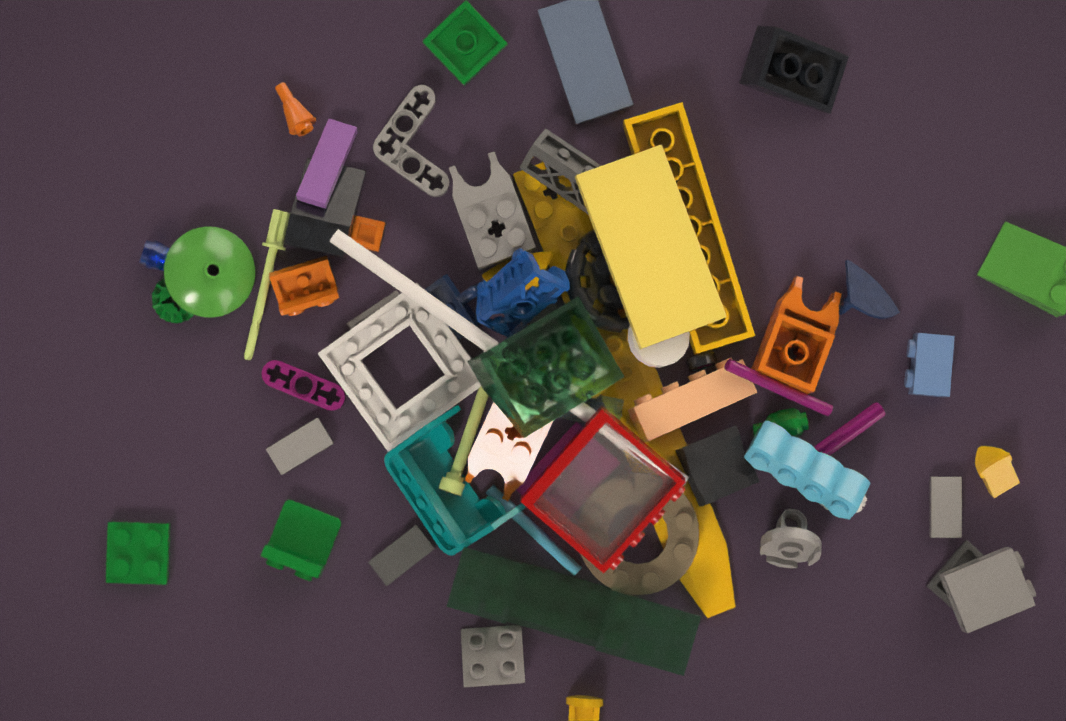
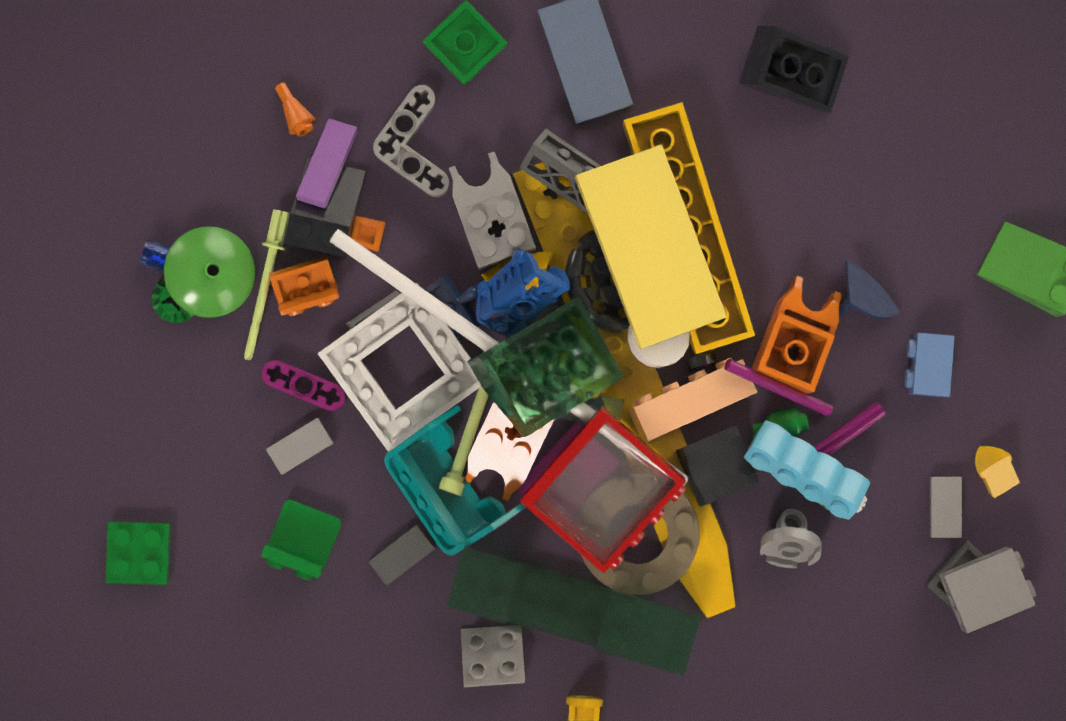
(537, 533): medium azure bar -> none

